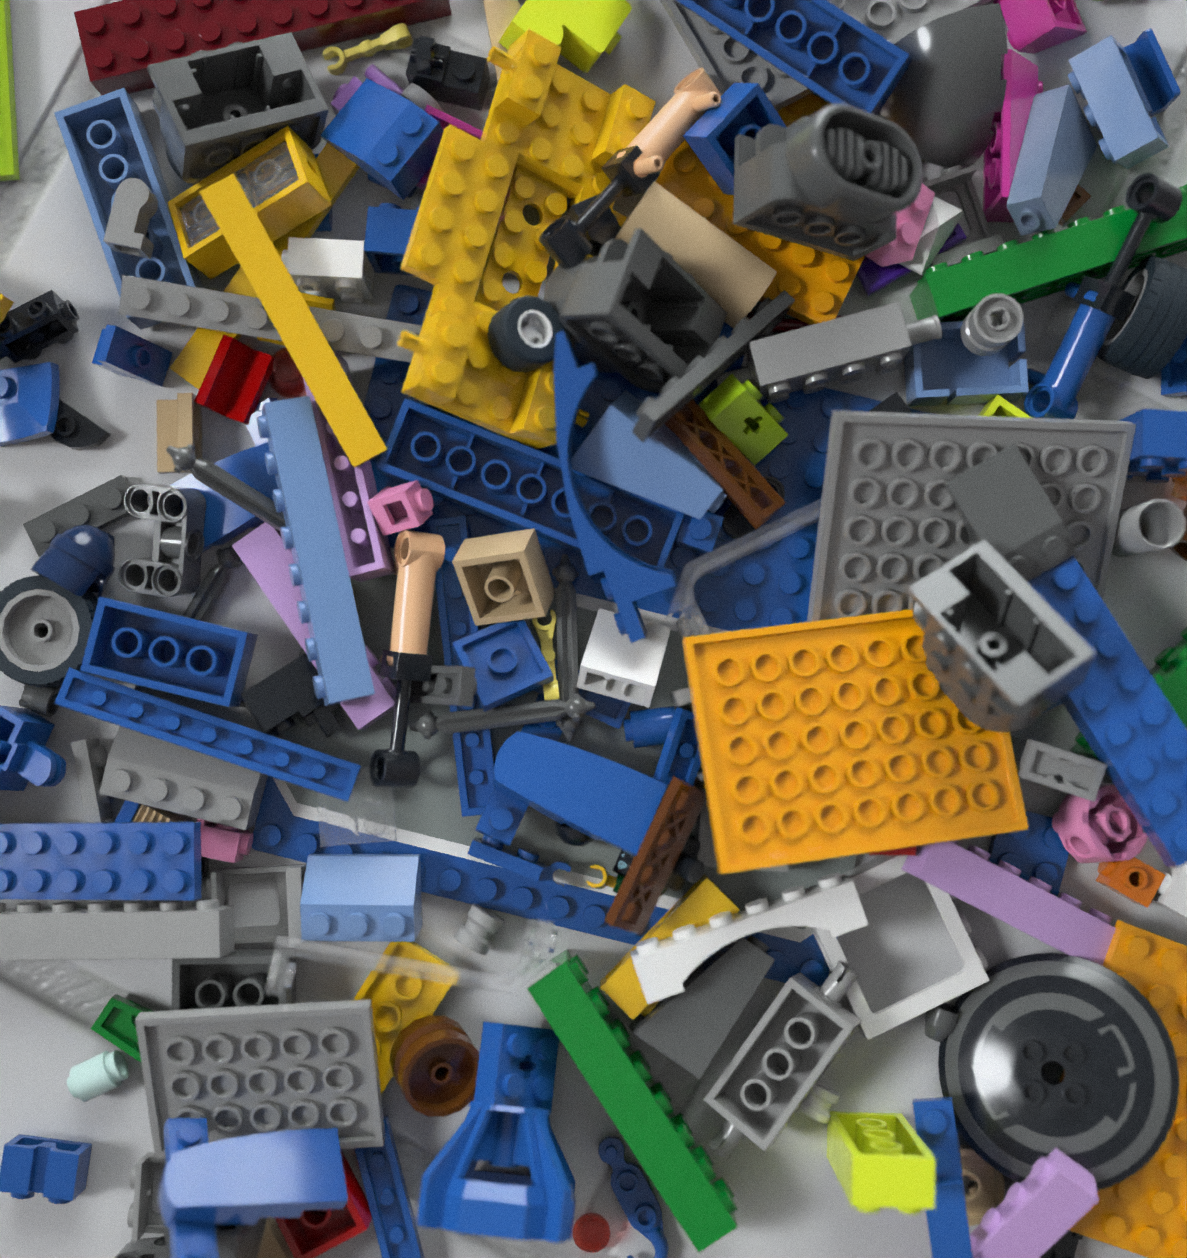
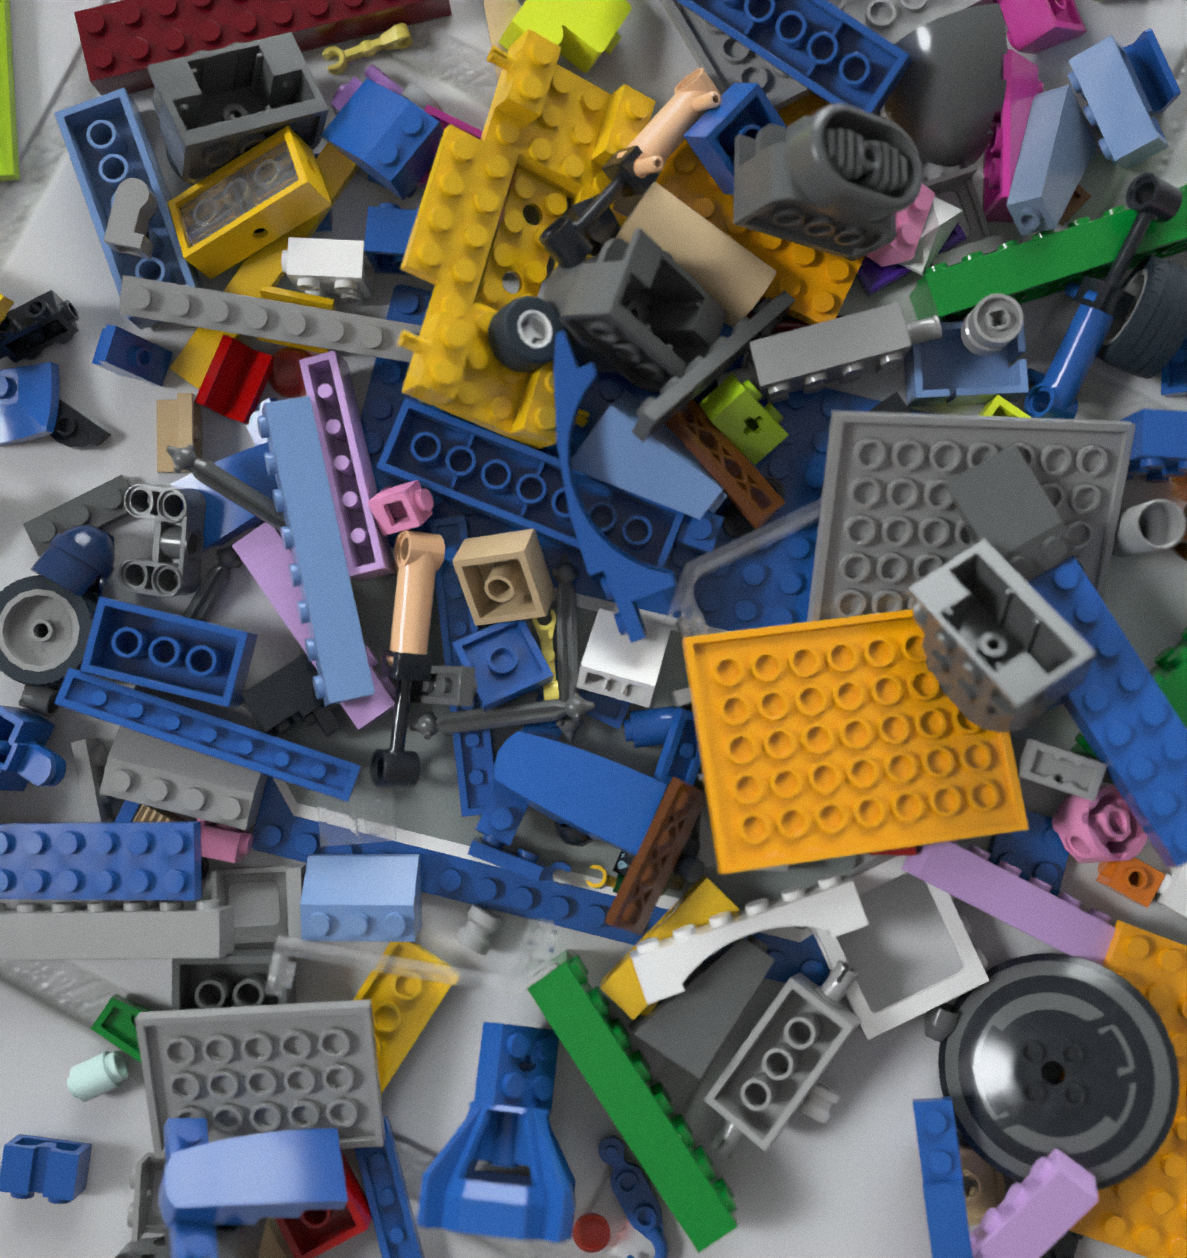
(293, 320): yellow tile -> none
(435, 1065): reddish brown wheel -> none
(448, 74): black hinge -> none
(880, 1162): neon yellow brick -> none

